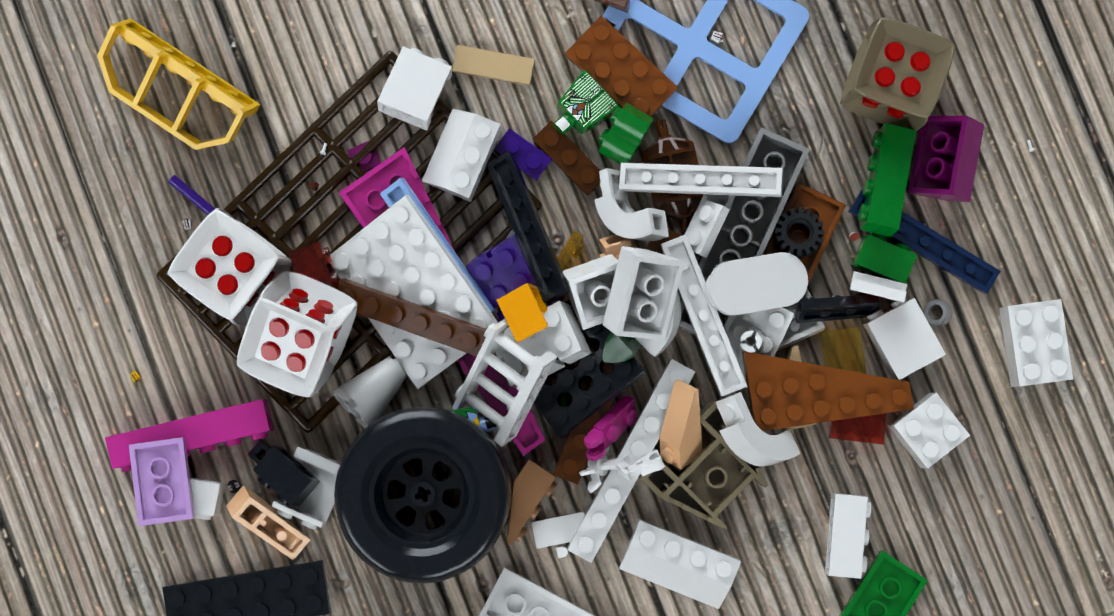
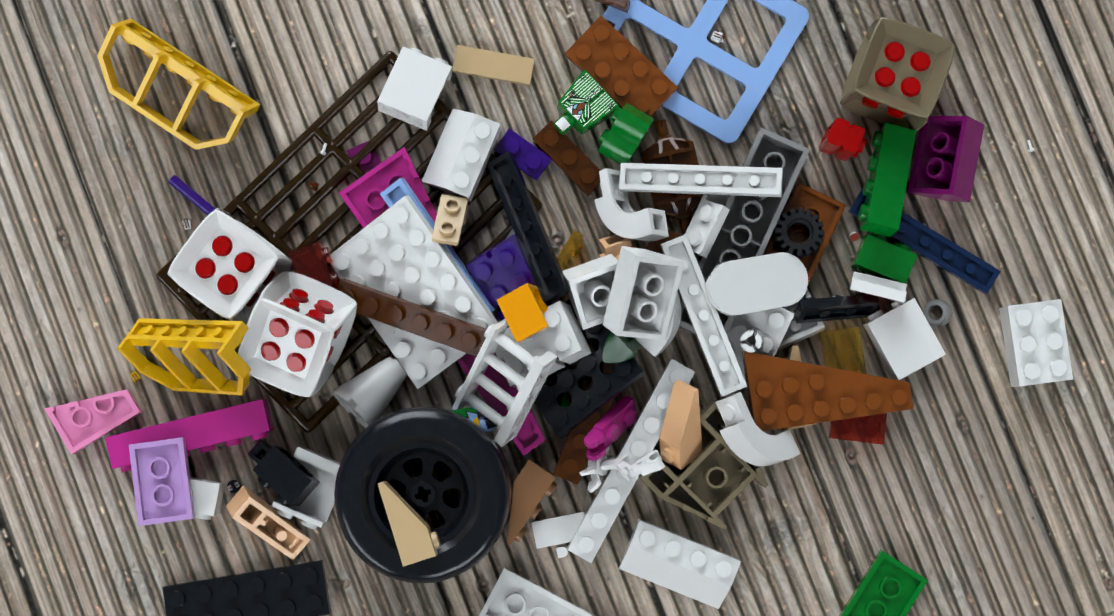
(90, 419): none -> bright pink wing
(189, 336): none -> yellow plate
(410, 531): none -> tan slope
(450, 219): none -> tan bracket
(843, 140): none -> red brick
(847, 535): white brick -> none
(928, 430): white brick -> none

